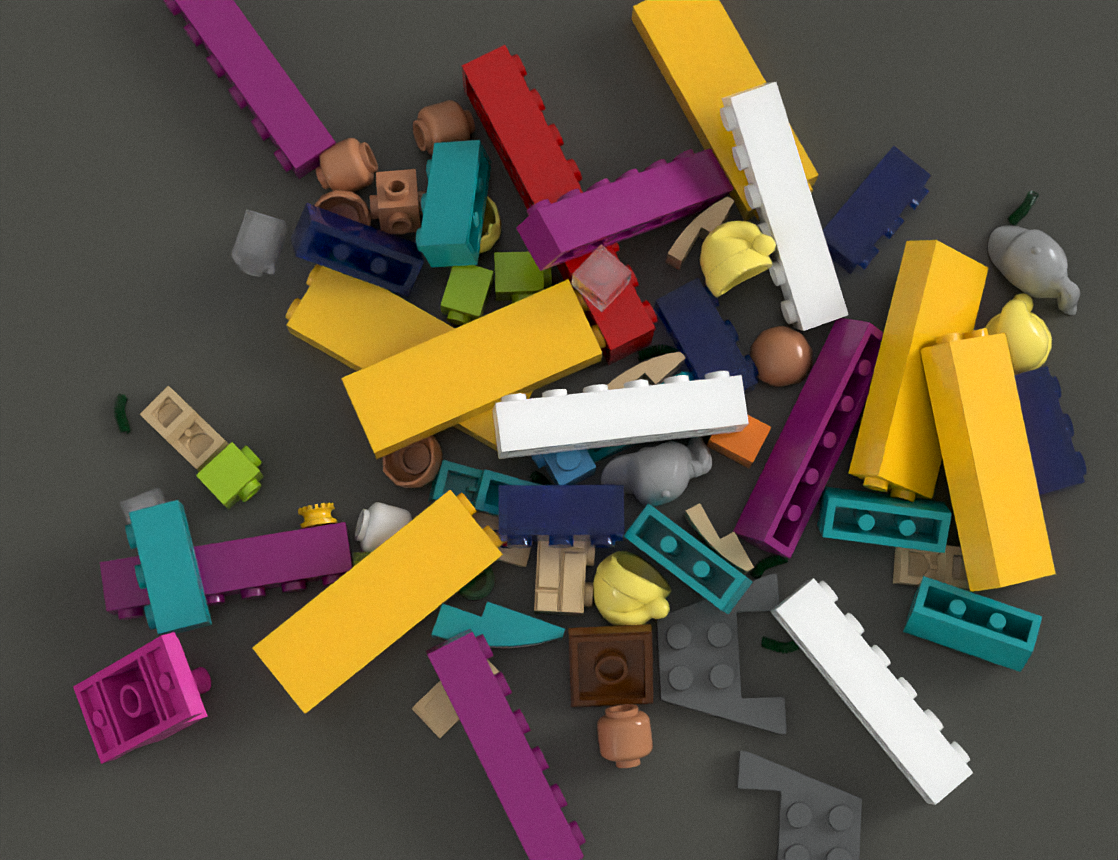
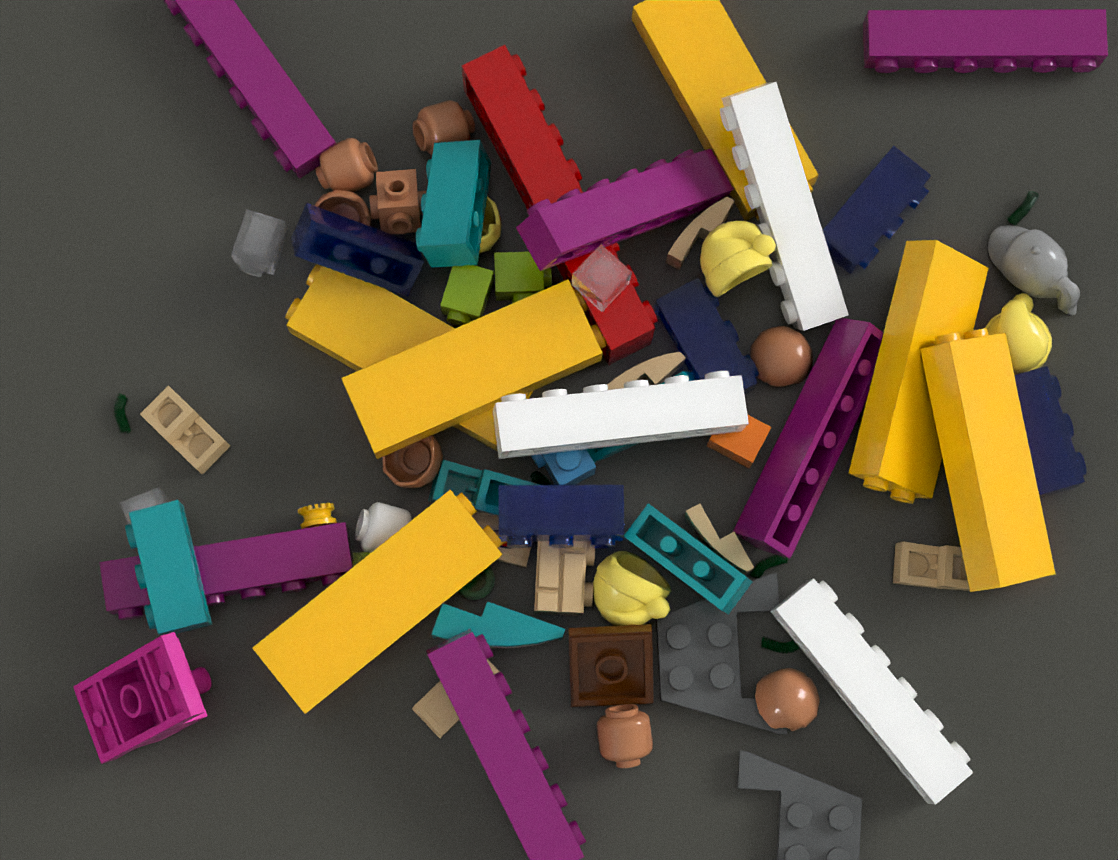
(232, 475): lime brick -> none
(659, 472): light grey hair -> none
(667, 350): dark green leg -> none
(787, 699): none -> nougat hair
(883, 519): teal brick -> none
(972, 624): teal brick -> none
(985, 40): none -> magenta brick

